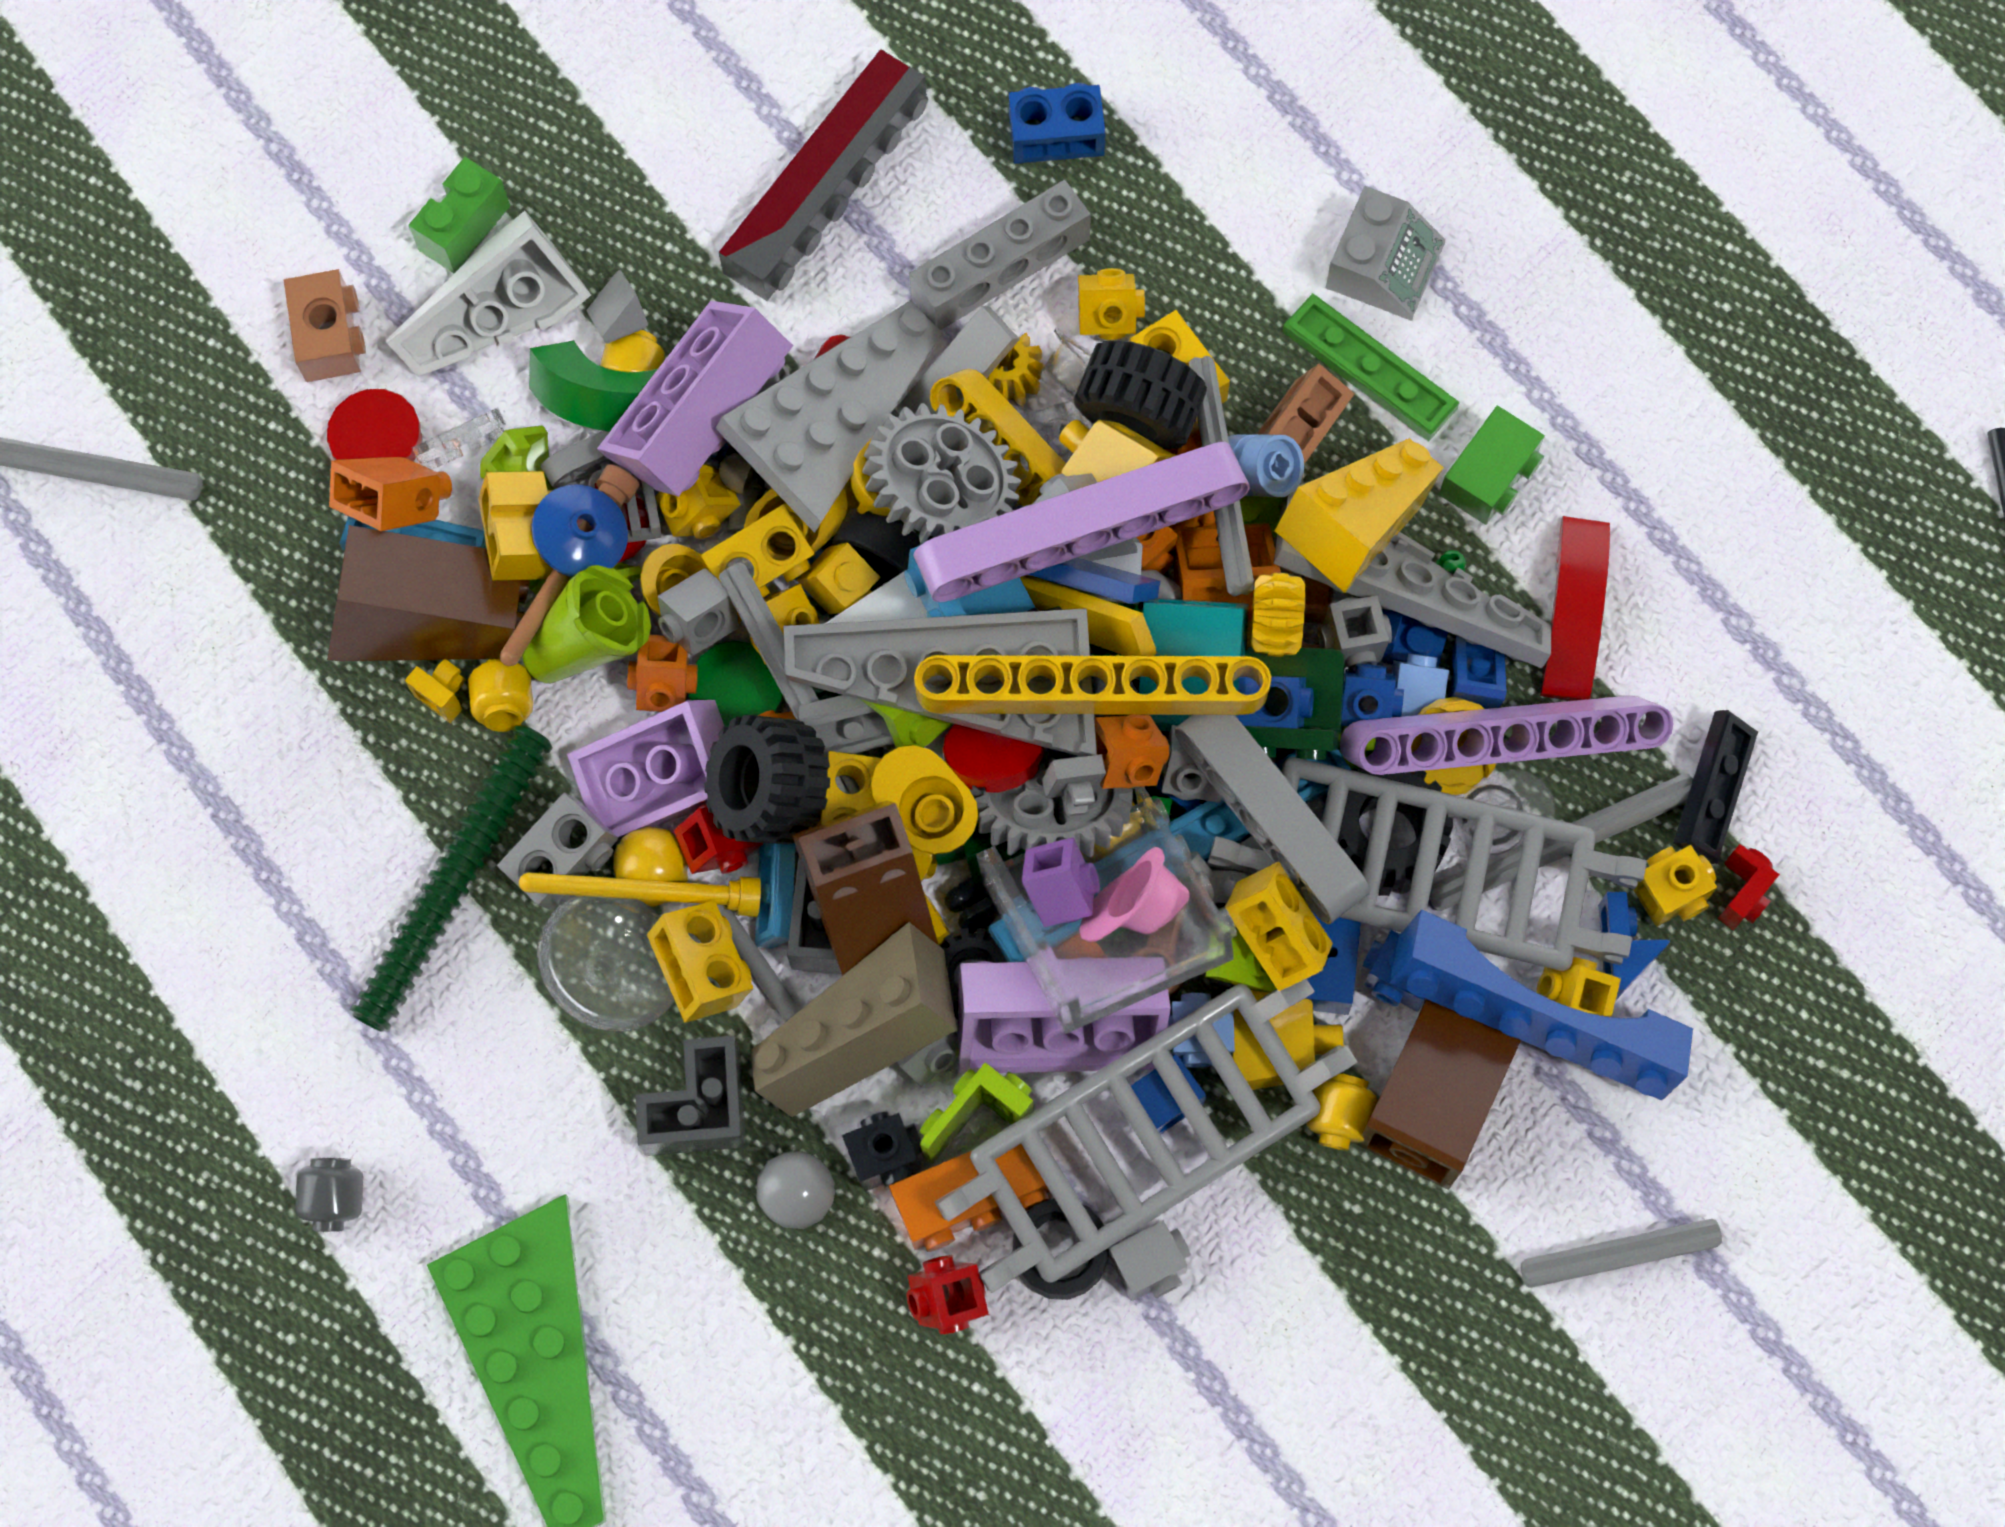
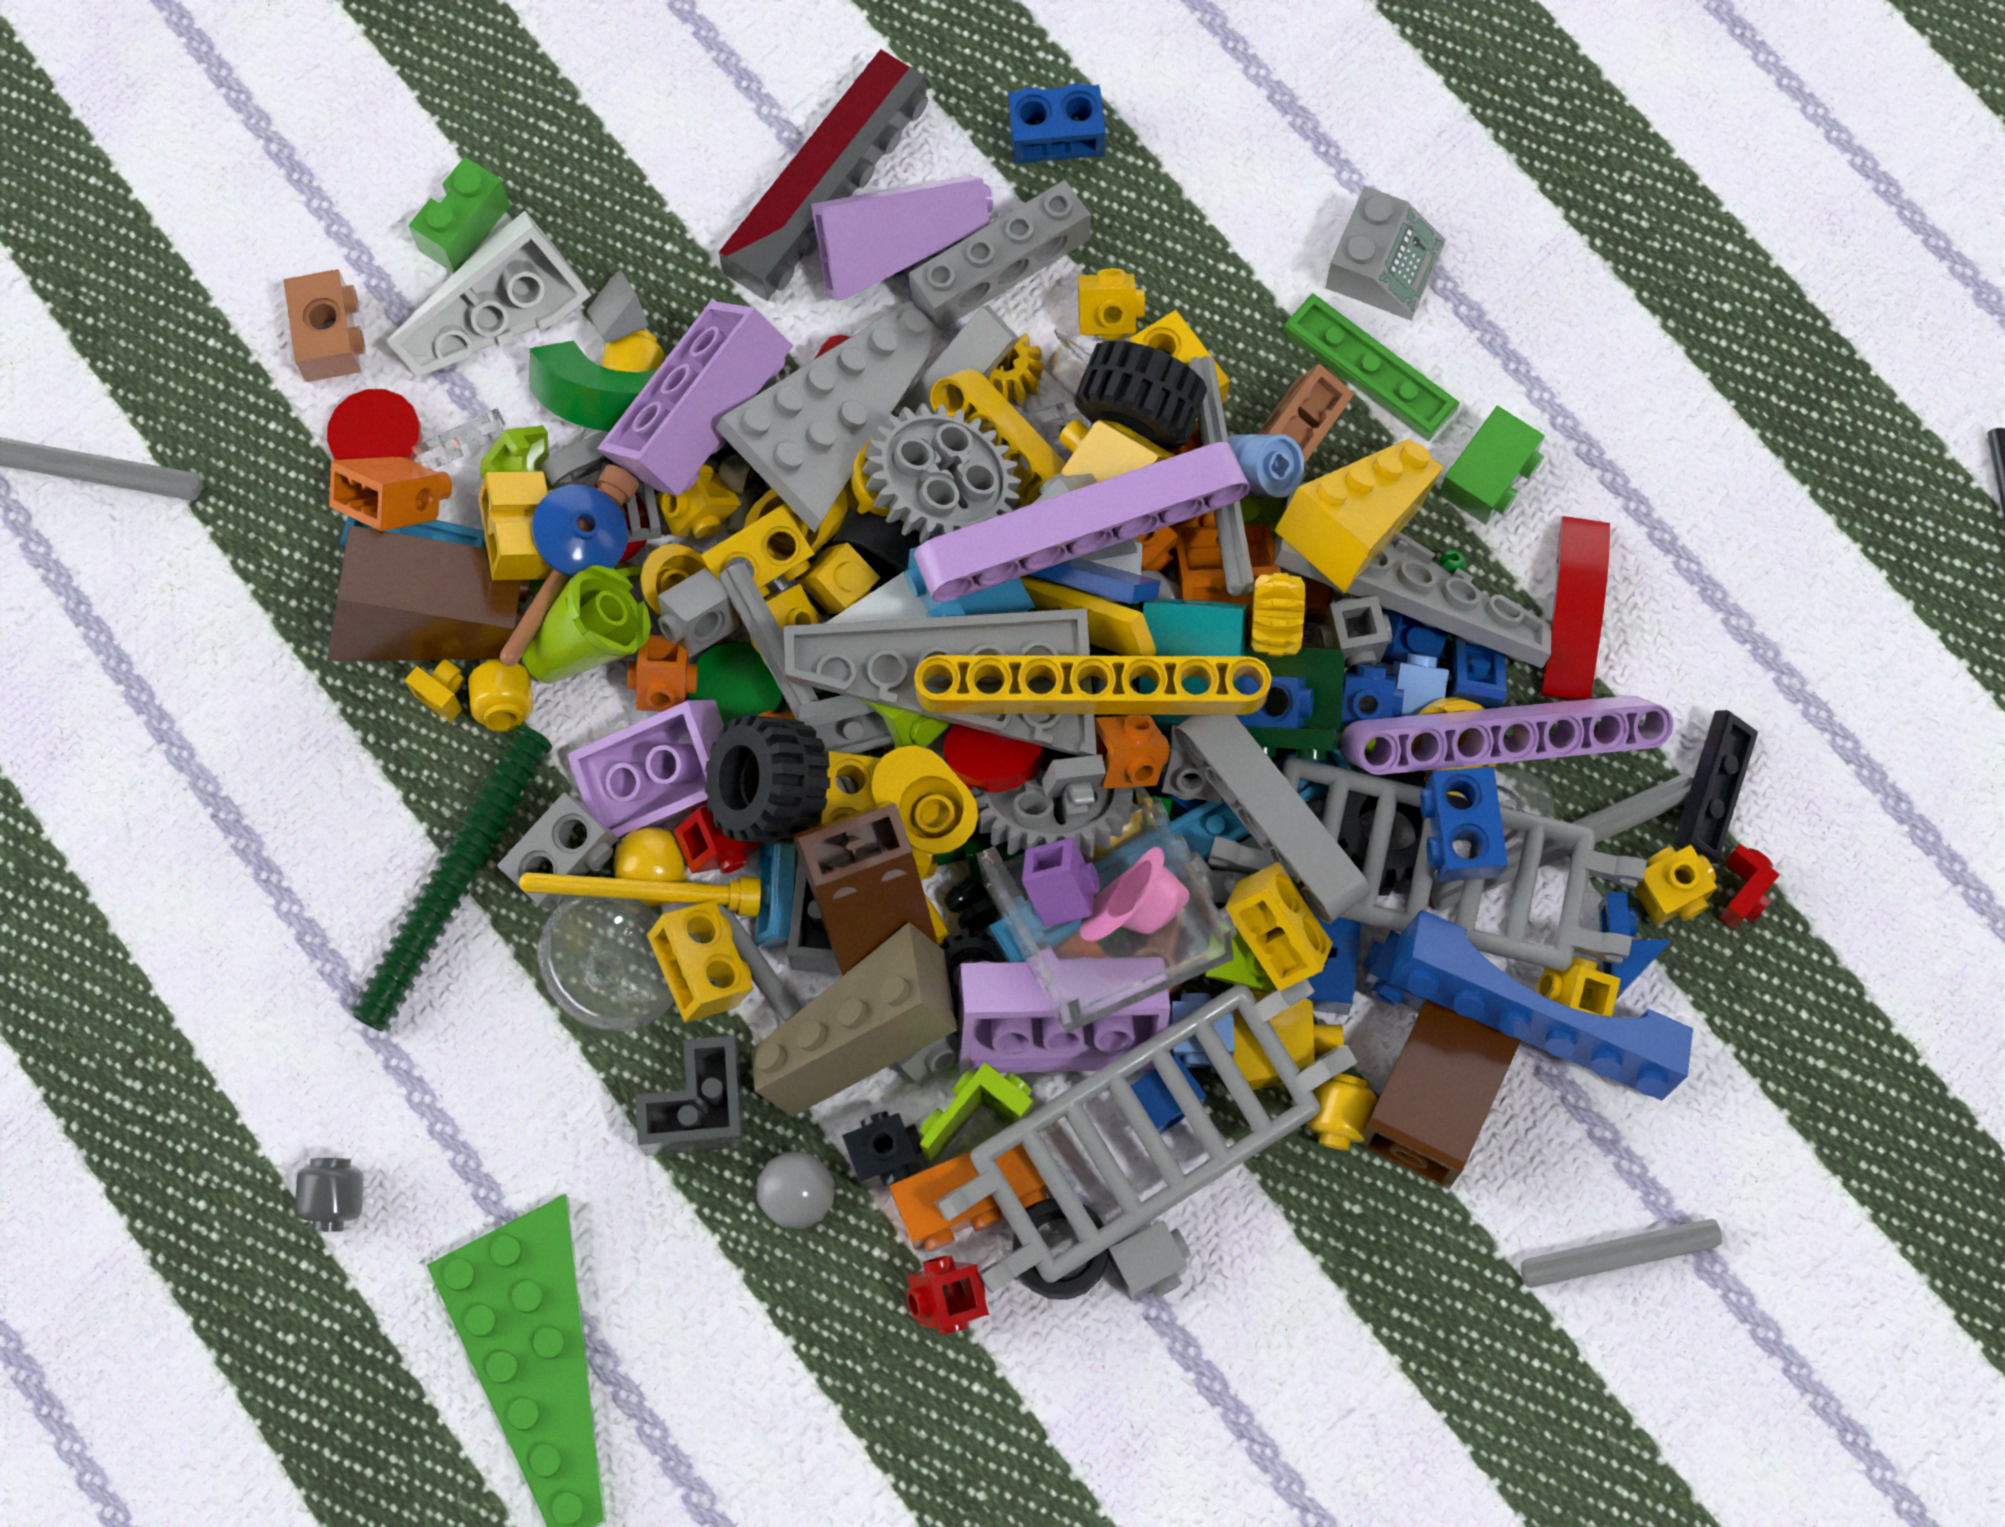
(891, 229): none -> lavender slope
(1477, 825): none -> blue brick

